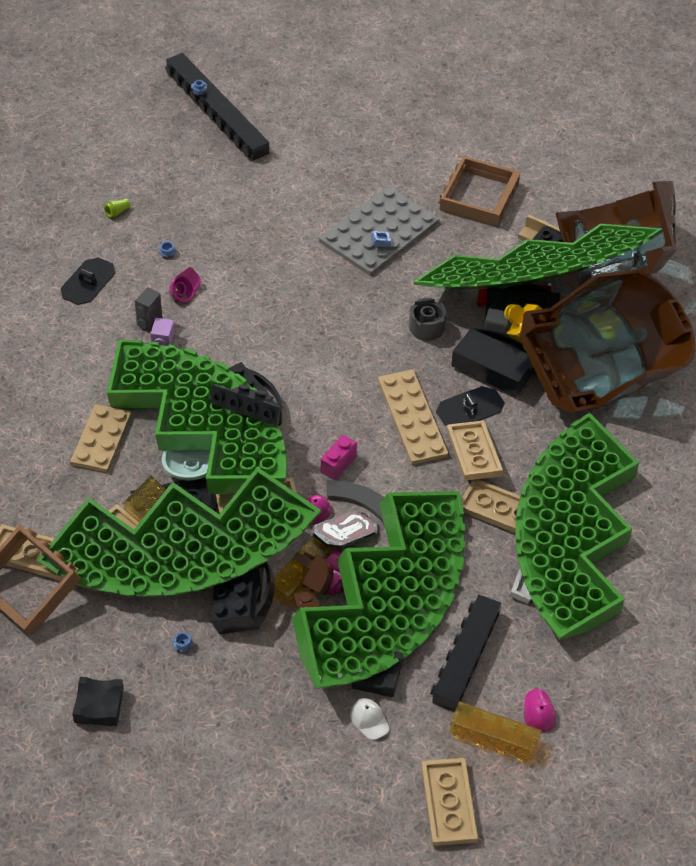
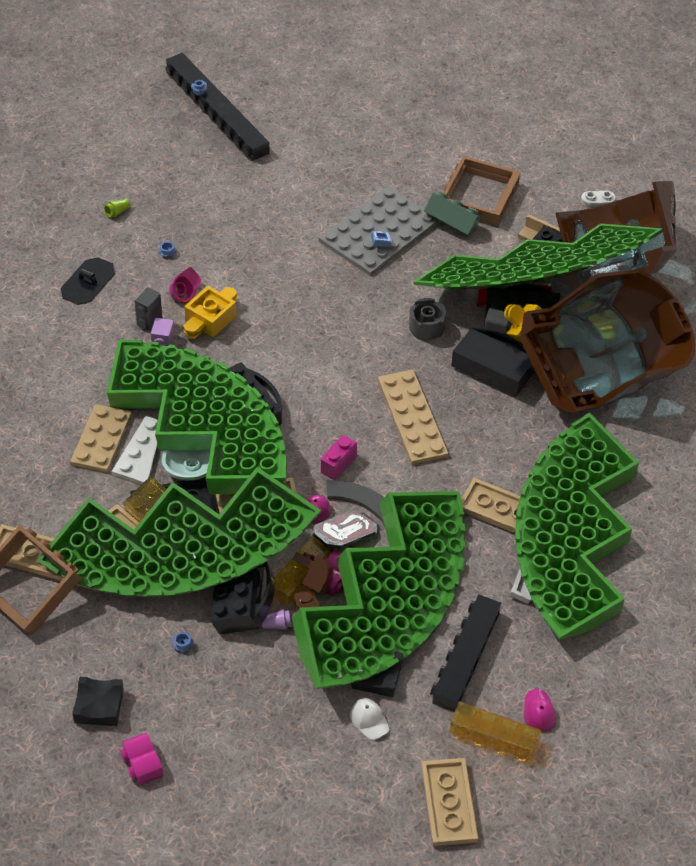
(139, 454): none -> white wing
(141, 758): none -> dark pink brick
(201, 312): none -> yellow brick
(246, 402): black bracket -> none
(278, 620): none -> lavender cone
(453, 212): none -> sand green brick
(470, 406): black shield -> none
(474, 450): tan plate -> none
(597, 198): none -> white plate

